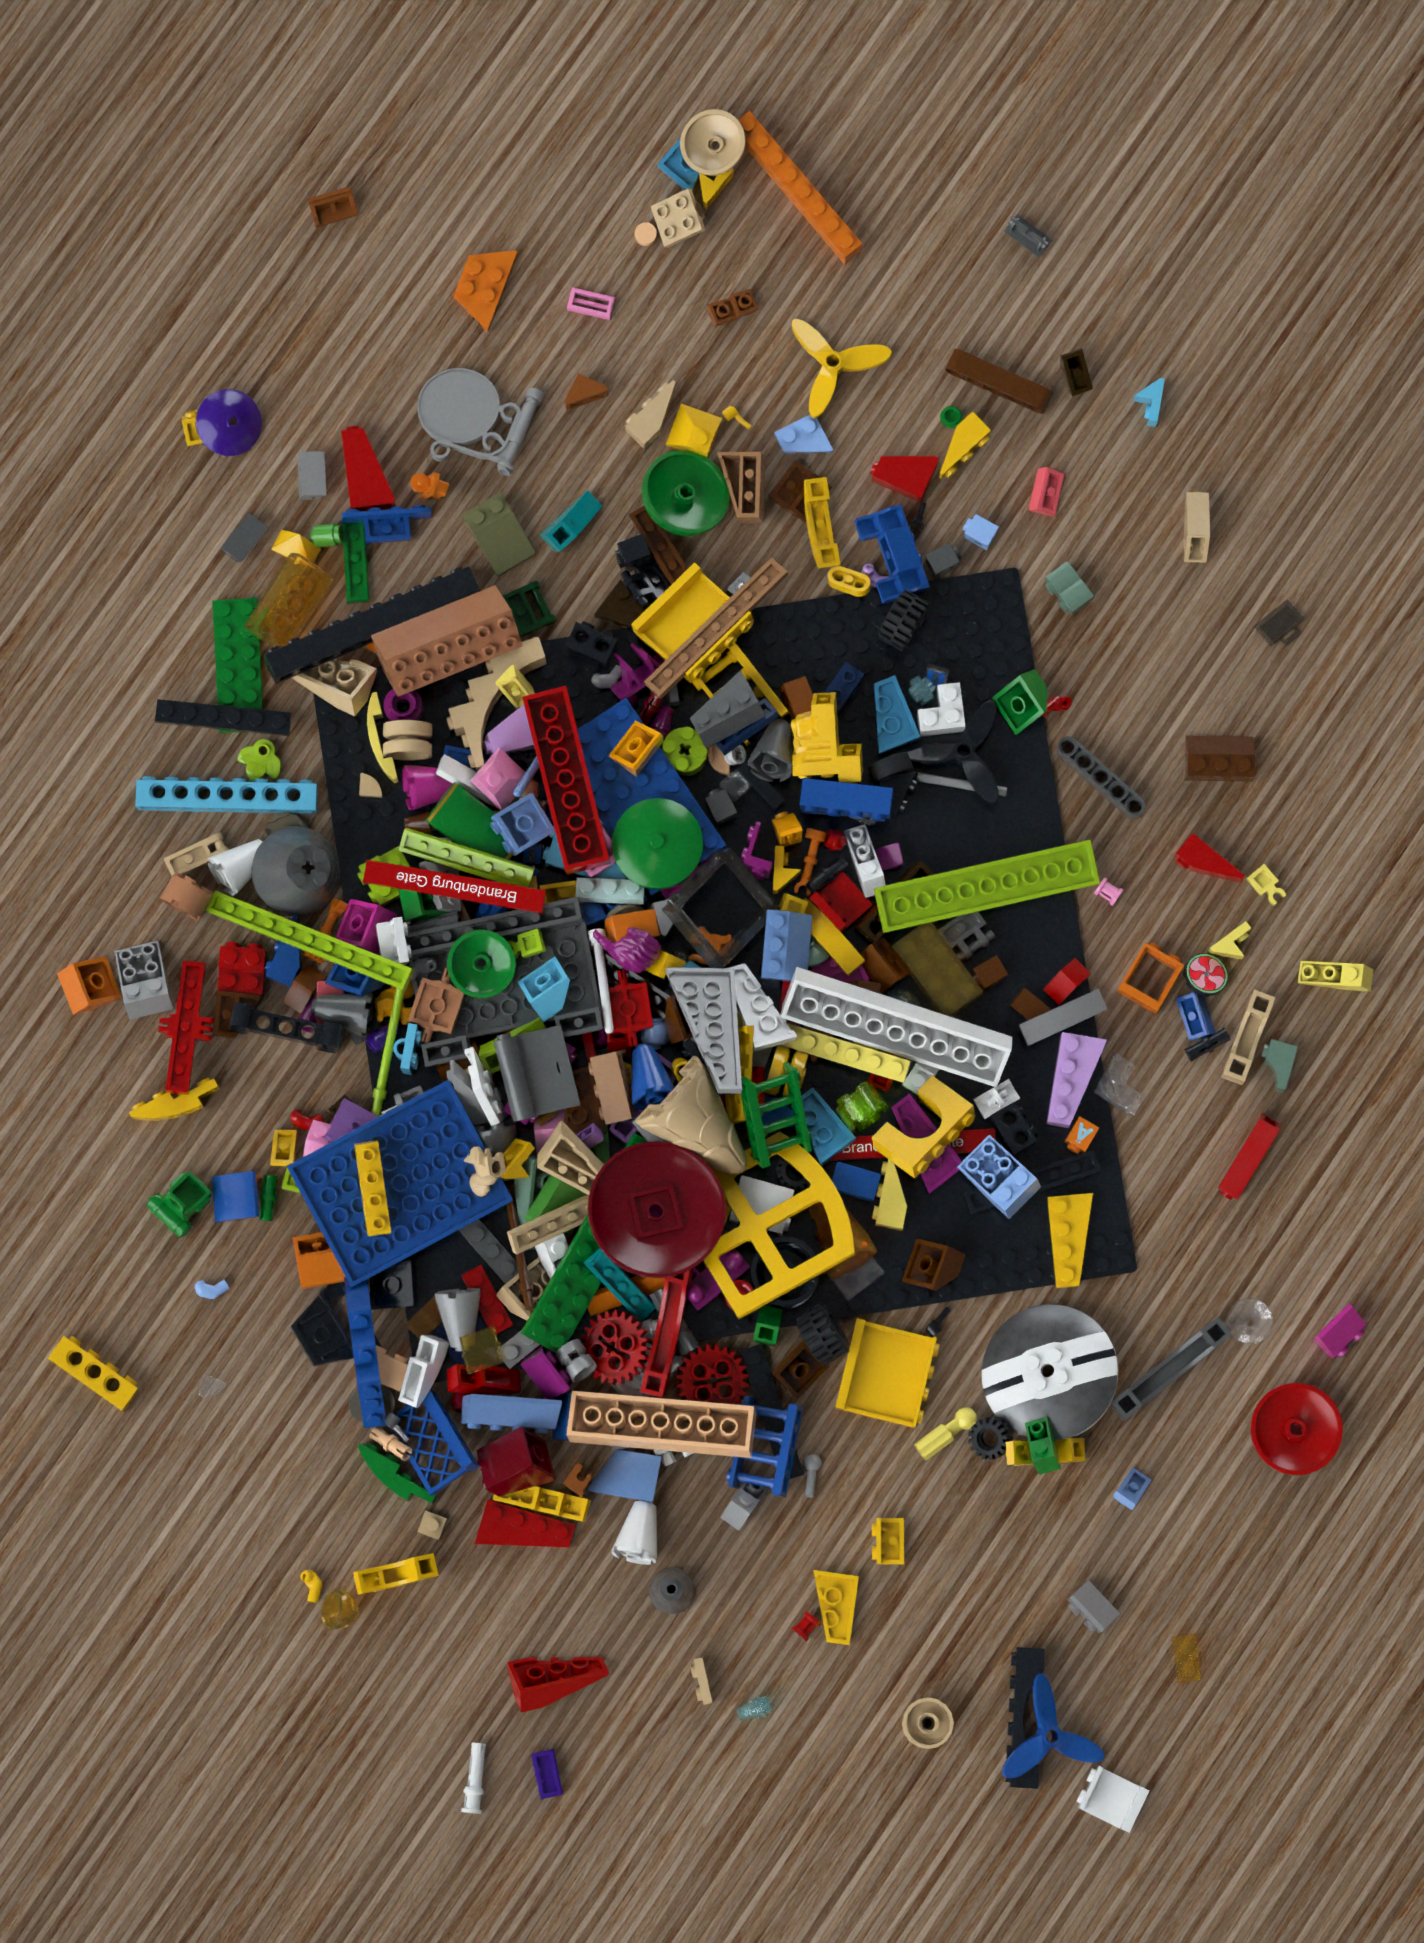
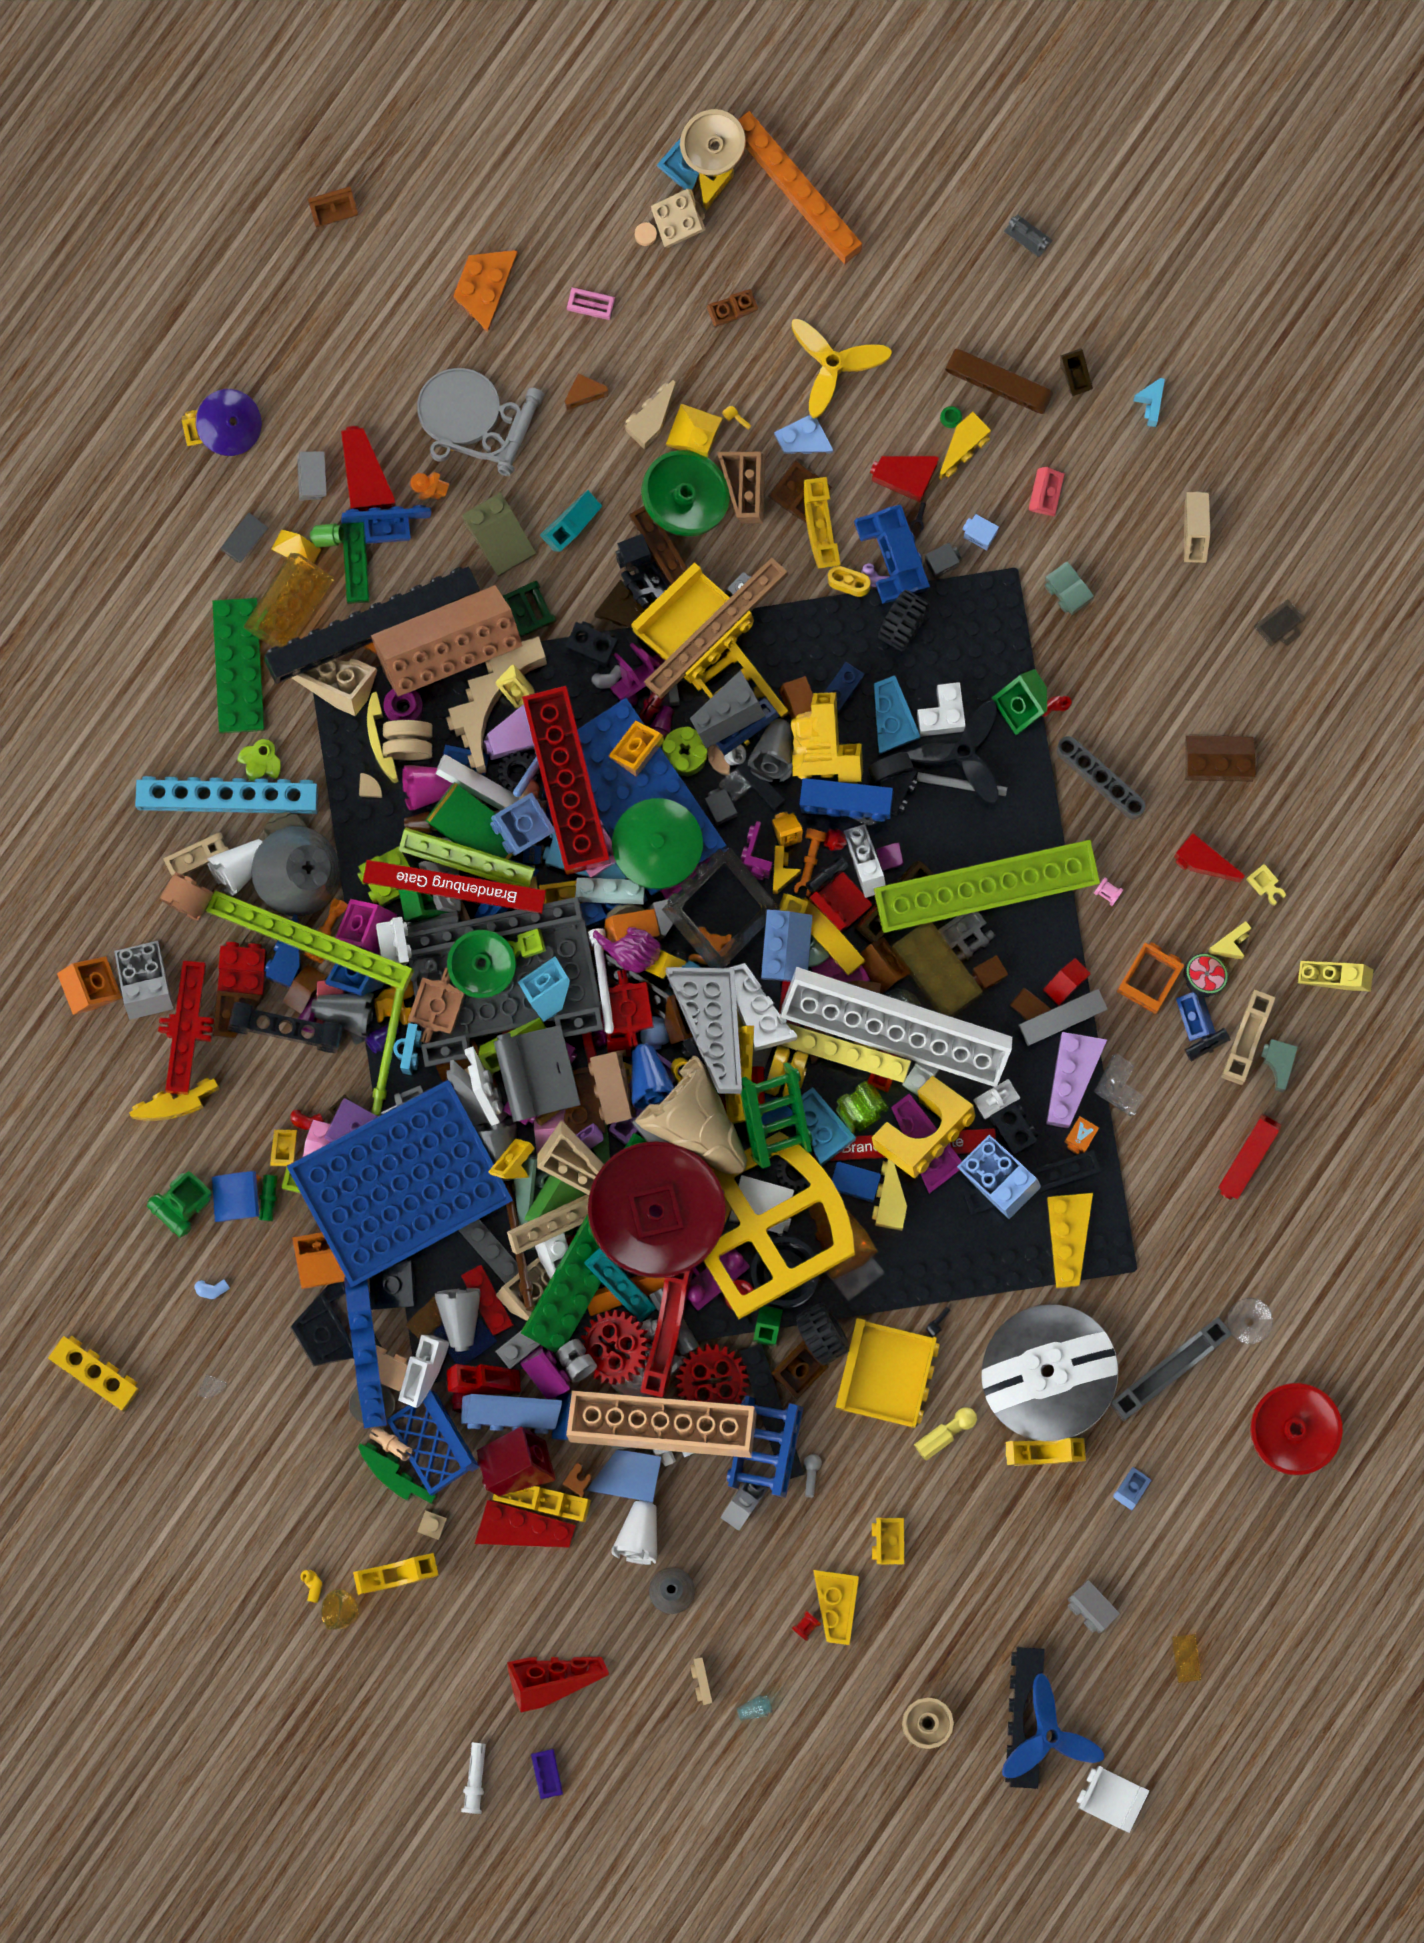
(223, 717): black plate -> none
(372, 1188): yellow brick -> none
(392, 1421): flat silver hand -> none
(481, 1349): clear yellow piece -> none
(486, 1167): tan animal -> none
(498, 779): bright pink slope -> none
(921, 689): clear light blue gear -> none
(932, 1265): reddish brown slope -> none
(936, 674): slope -> none
(978, 1442): black tyre -> none
(1042, 1446): green slope -> none
(1340, 1331): dark pink slope -> none

